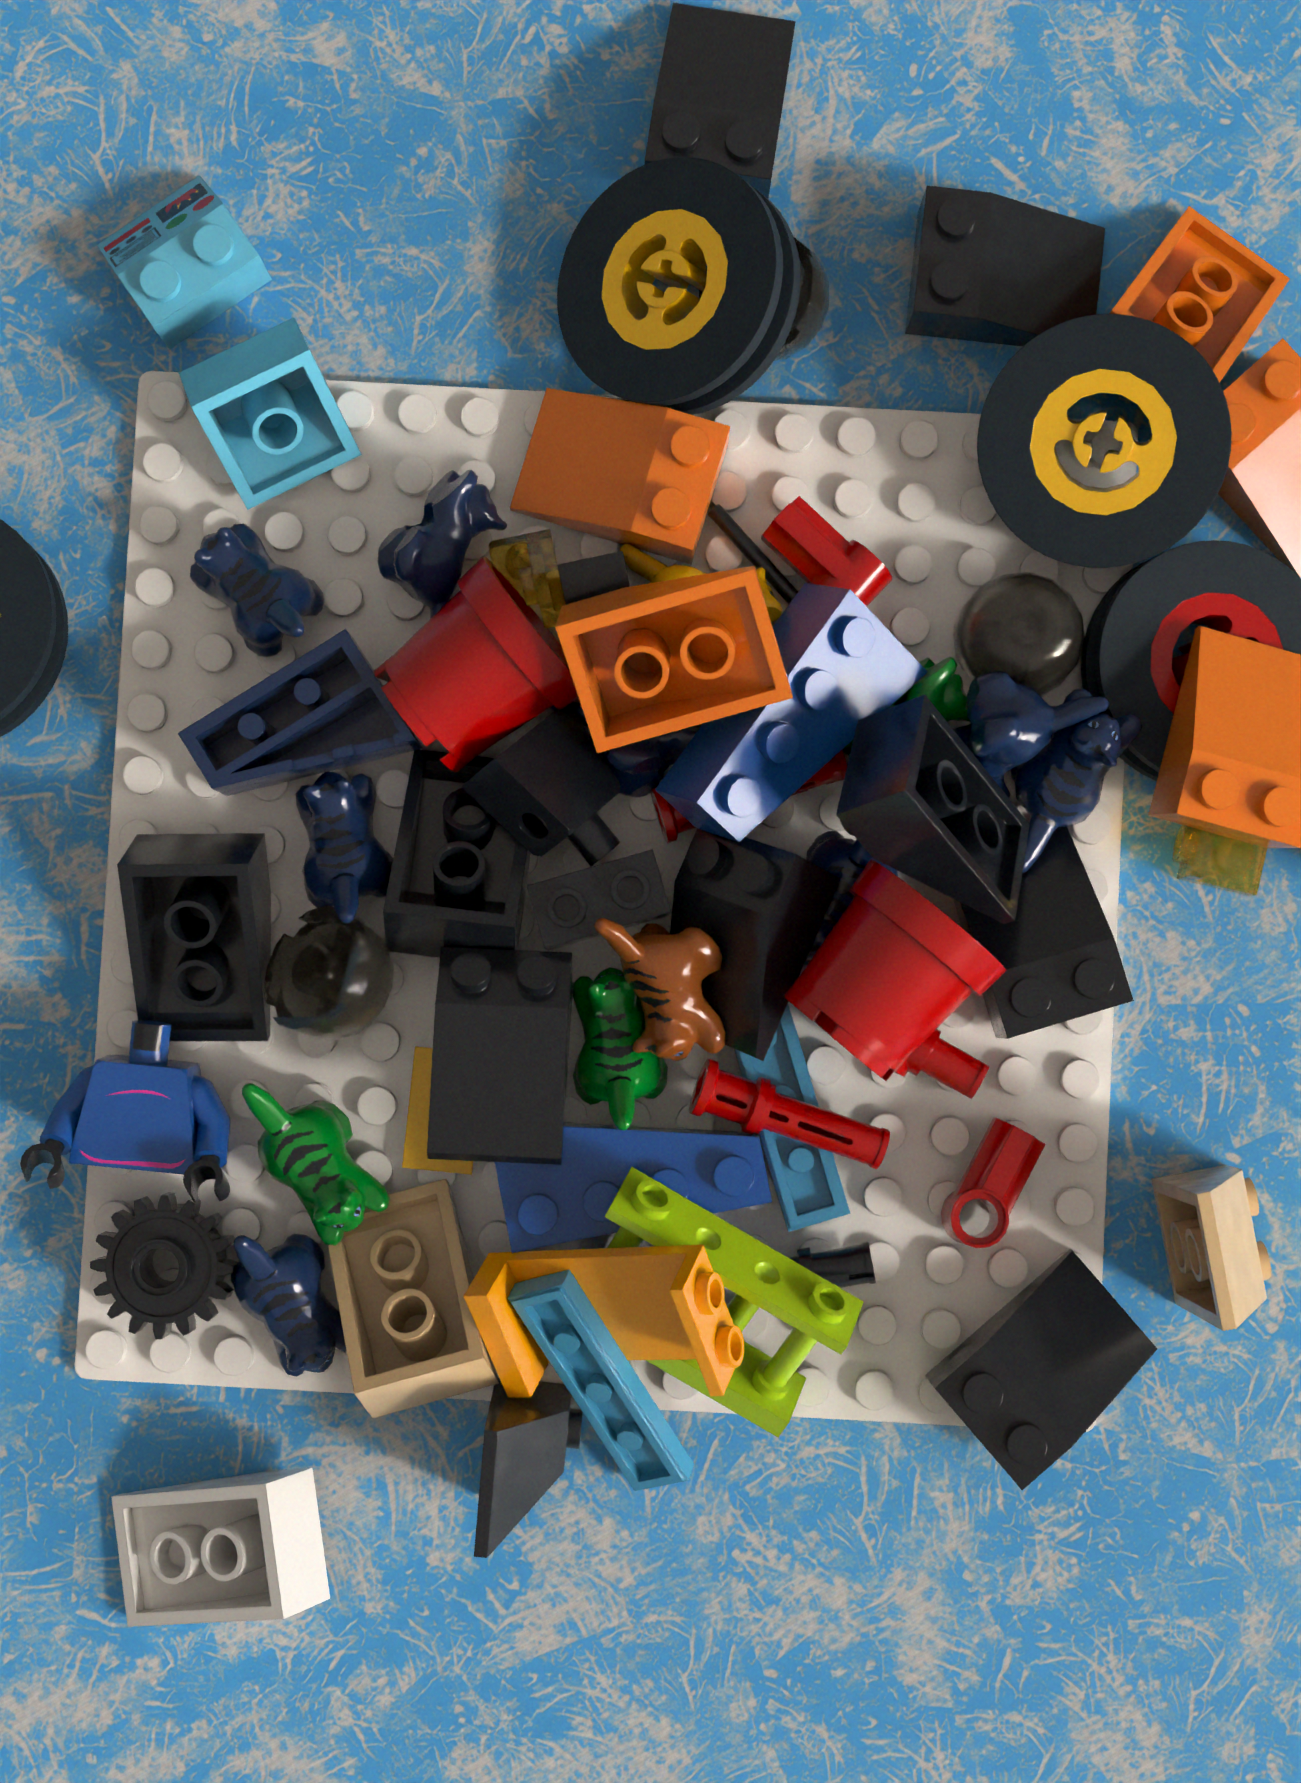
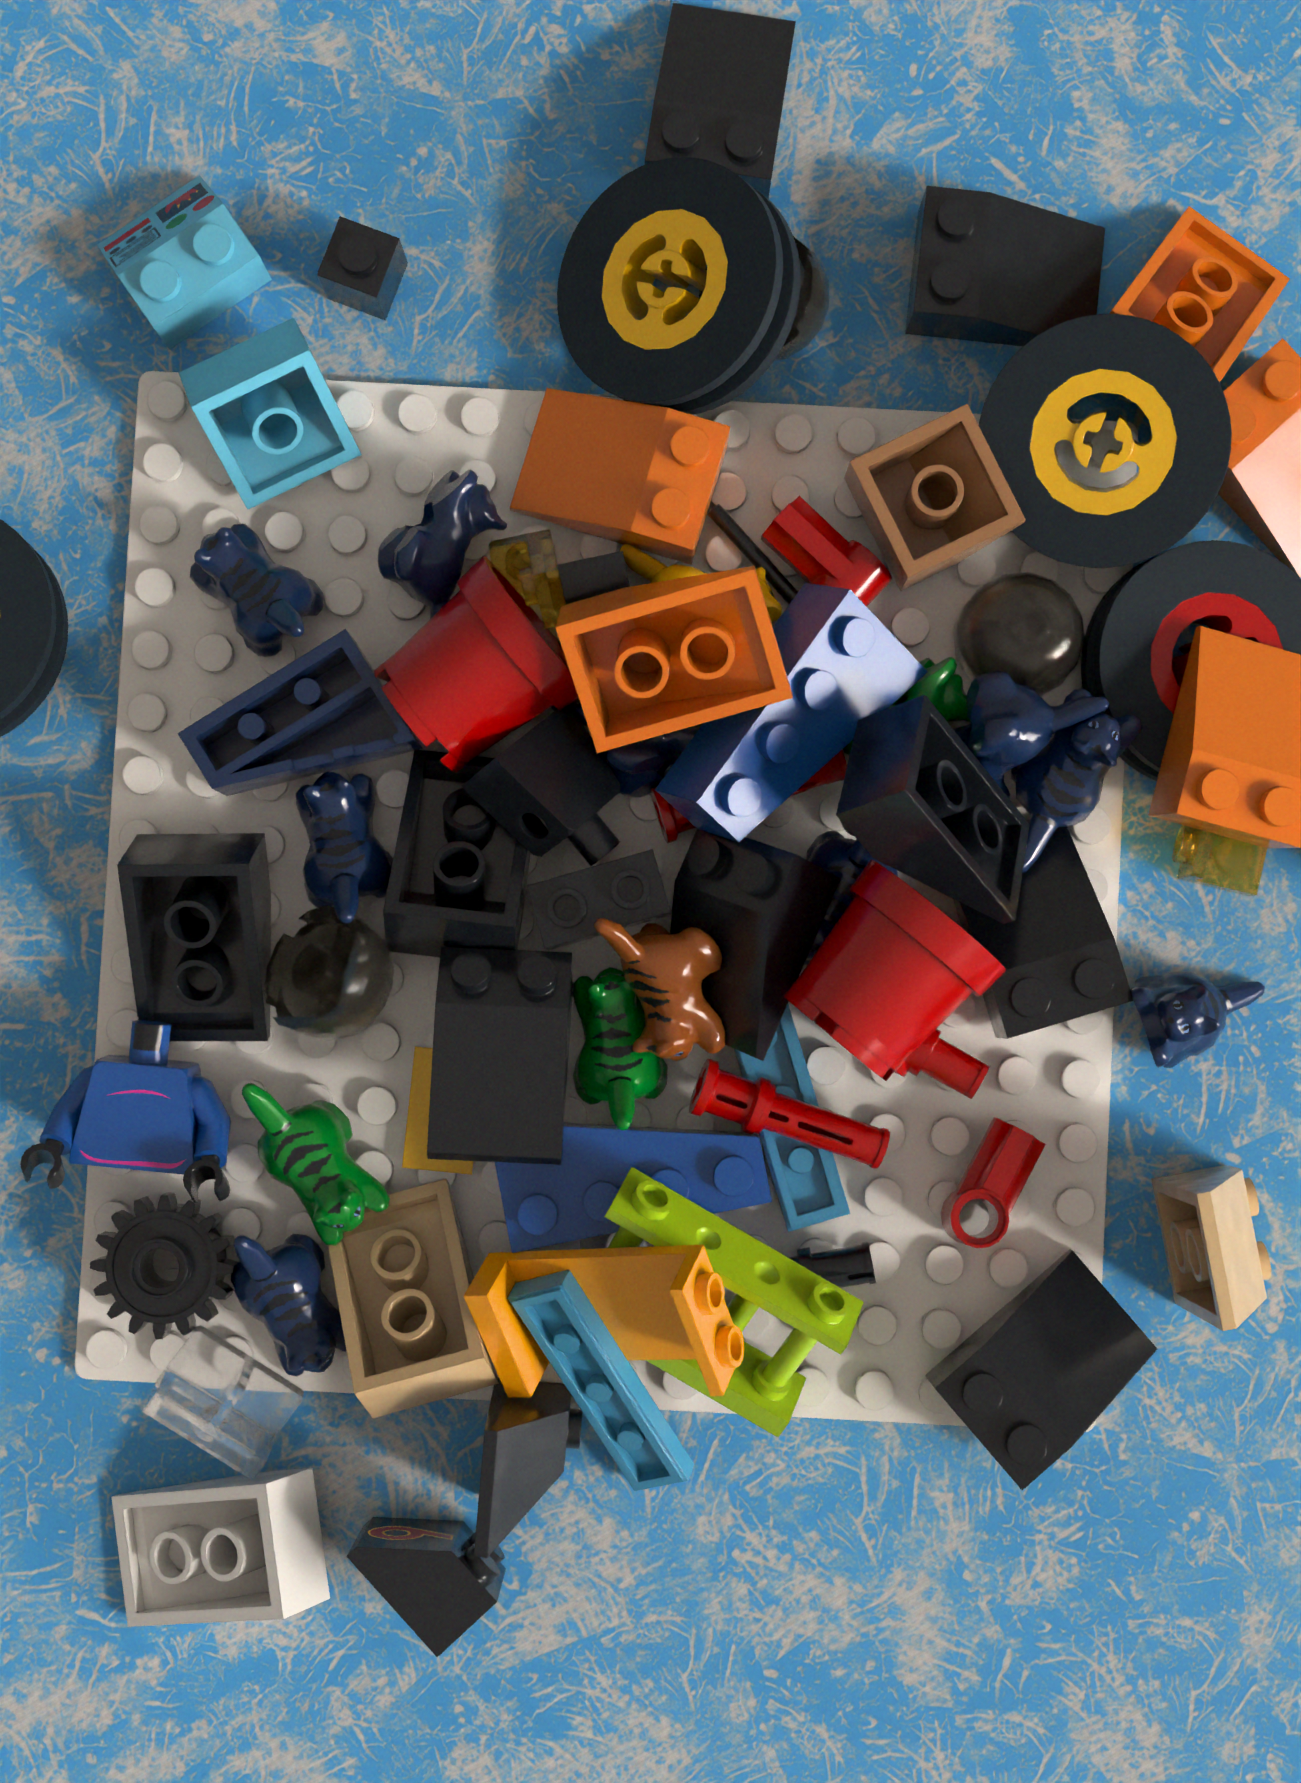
(223, 1401): none -> clear panel
(362, 268): none -> black brick
(429, 1574): none -> black slope
(933, 496): none -> medium nougat slope
(1186, 1012): none -> dark blue animal

